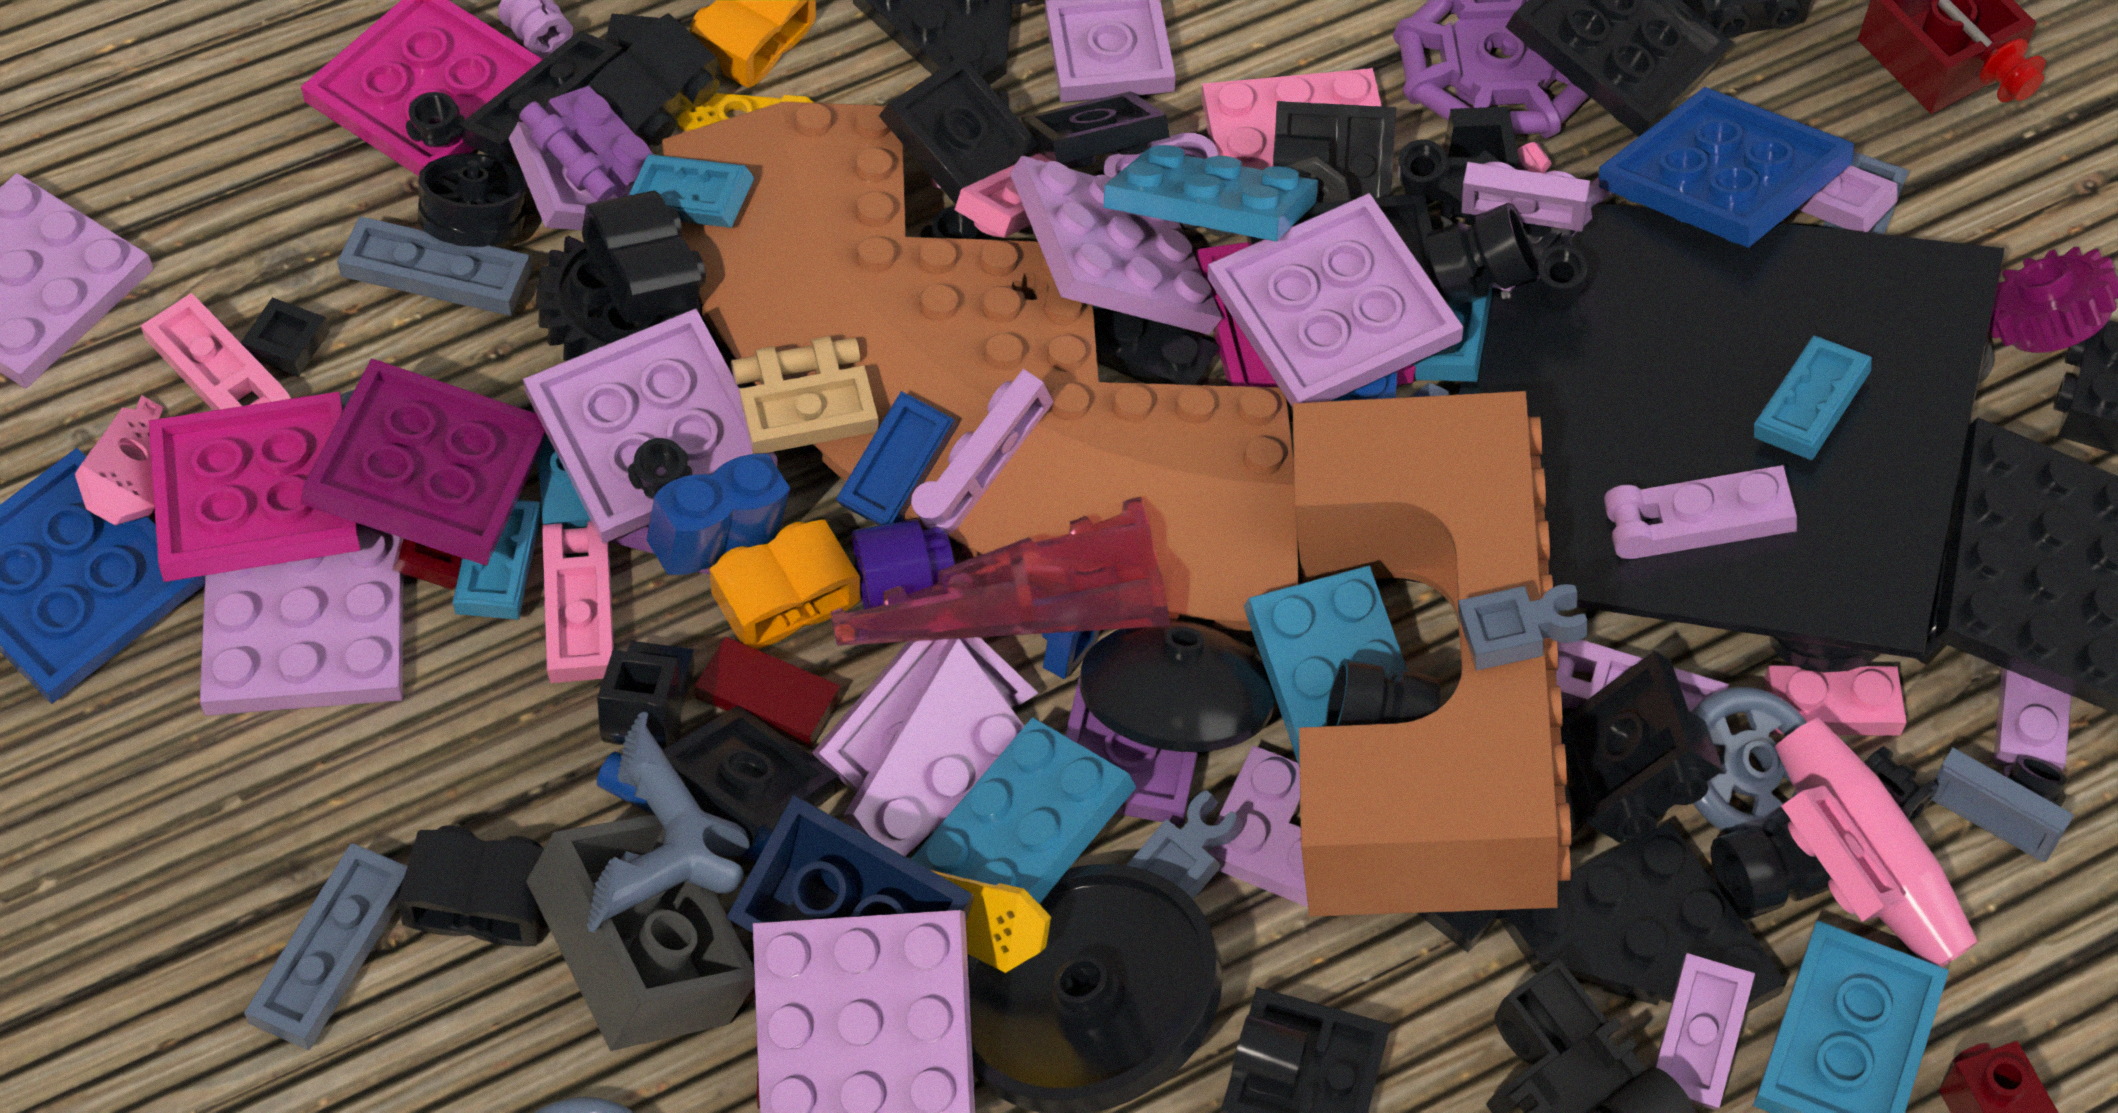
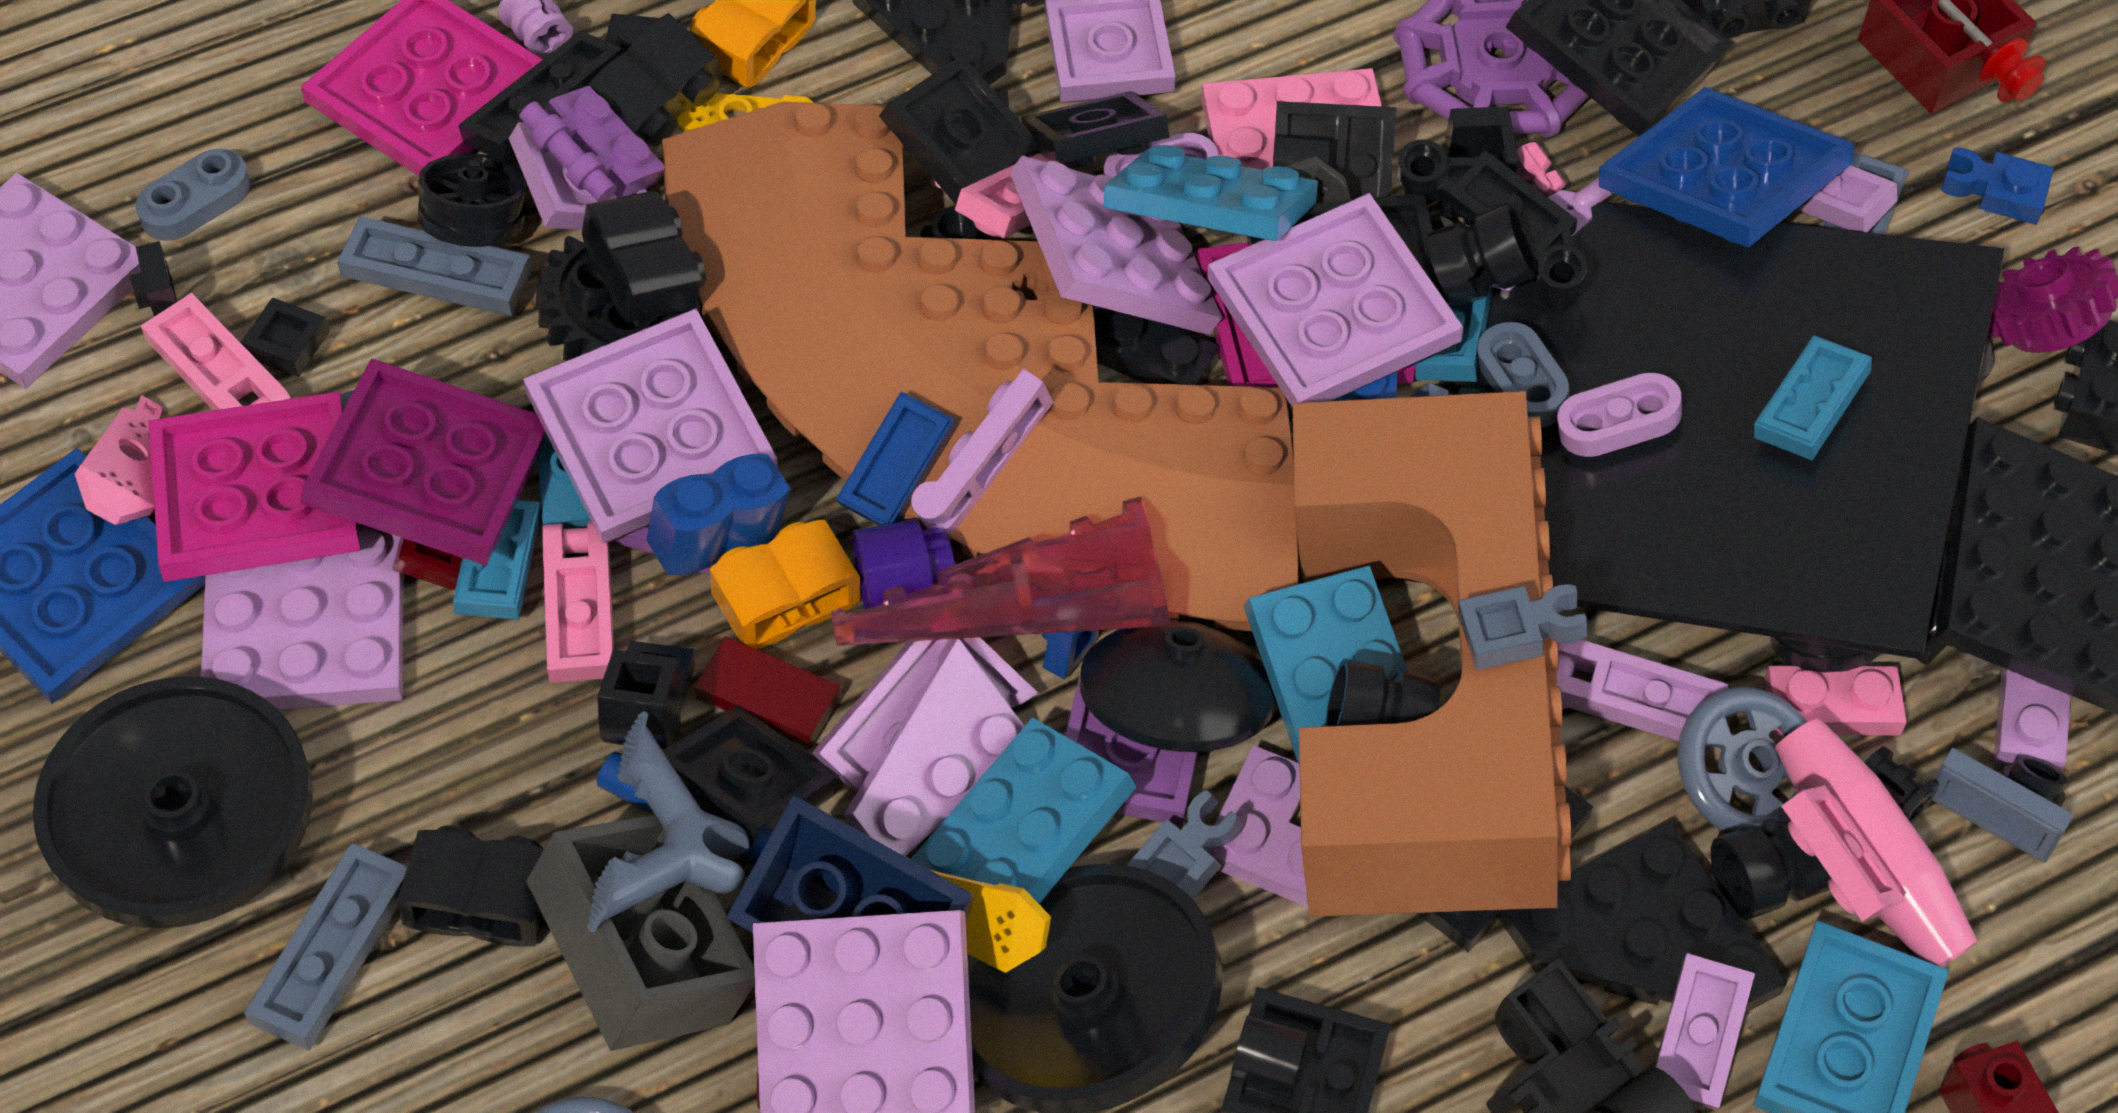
(154, 283): none -> black plate
(173, 802): none -> black dish
(197, 194): none -> sand blue plate
(434, 119): black plate -> none
(656, 454): black plate -> none
(696, 188): dark azure plate -> none
(809, 407): tan plate -> none
(1531, 370): none -> sand blue plate
(1538, 198): lavender plate -> none
(1617, 414): none -> lavender plate
(1637, 751): black plate -> none
(1700, 512): lavender plate -> none
(2007, 185): none -> blue plate

